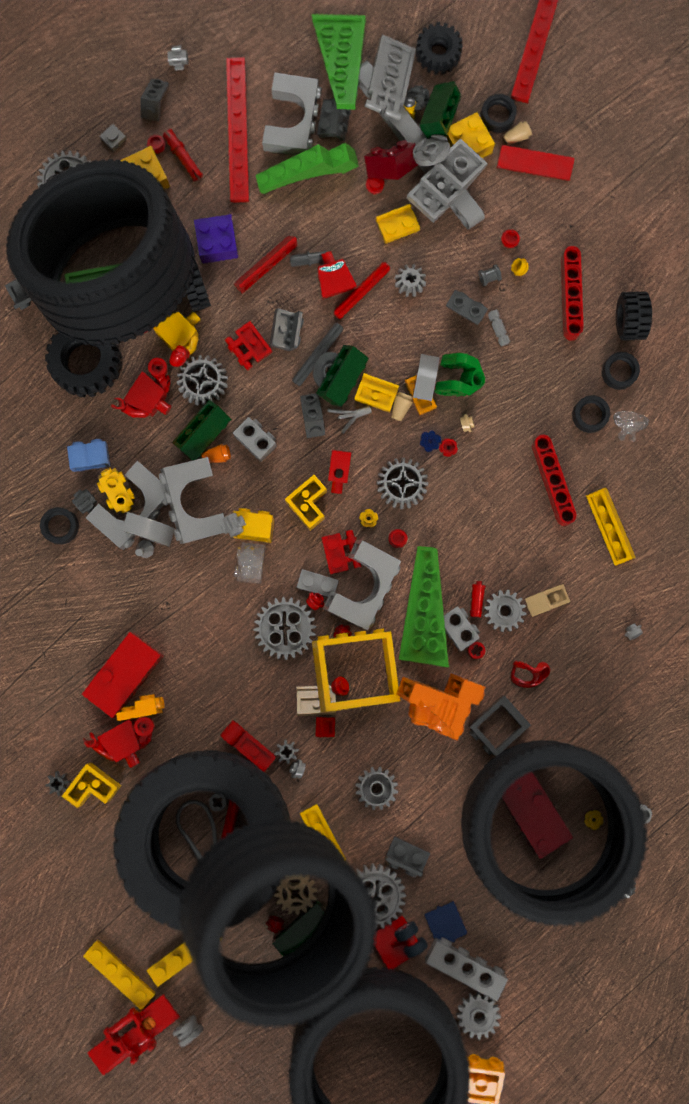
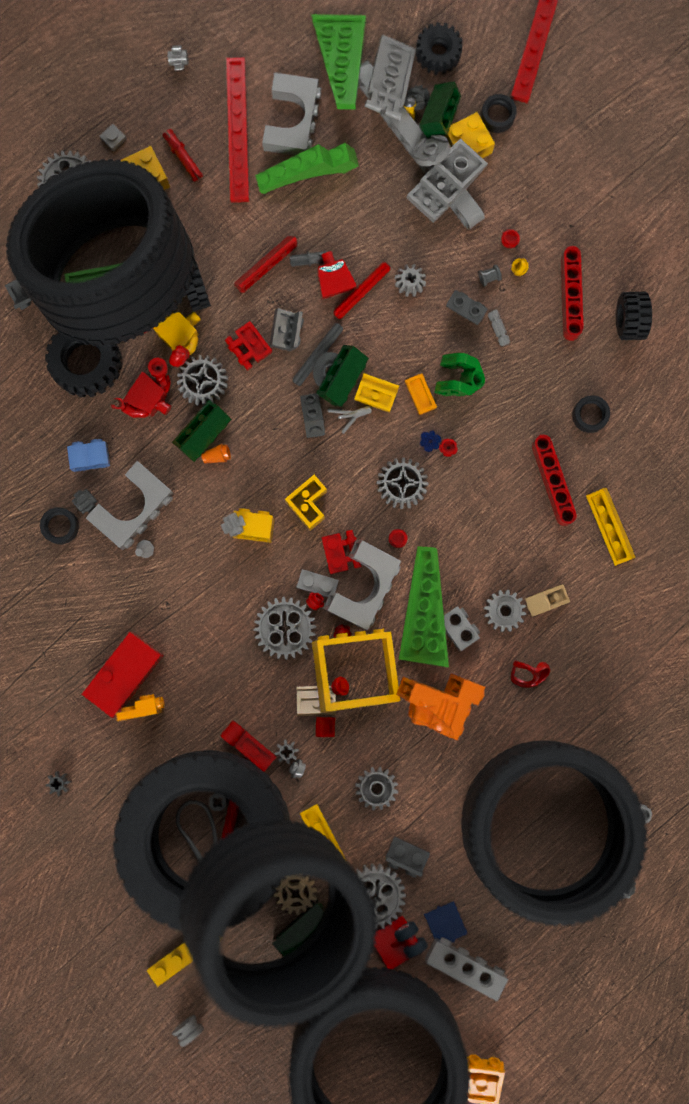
(91, 781): yellow brick -> none
(113, 485): yellow brick -> none
(119, 974): yellow plate -> none
(123, 740): red torso -> none
(138, 1039): red piece -> none
(148, 529): light grey brick -> none
(152, 99): dark grey bracket -> none
(157, 143): red plate -> none
(174, 480): light grey arch -> none
(216, 238): dark purple brick -> none
(250, 563): clear brick -> none
(251, 442): light grey brick -> none
(275, 924): red plate -> none
(333, 121): dark grey bracket -> none
(342, 461): red torso -> none
(368, 523): yellow plate -> none
(374, 185): red plate -> none
(391, 162): dark red brick -> none
(397, 223): yellow plate -> none
(401, 406): tan cone -> none
(426, 377): light grey brick -> none
(467, 423): tan plate -> none
(477, 599): red piece -> none
(481, 653): red bush -> none
(485, 1023): light grey gear -> none
(513, 712): dark grey window -> none
(518, 133): tan cone -> none
(535, 162): red slope -> none
(535, 815): dark red brick -> none
(593, 814): yellow plate -> none
(630, 360): black tyre -> none
(630, 423): clear hair -> none
(633, 631): light grey plate -> none

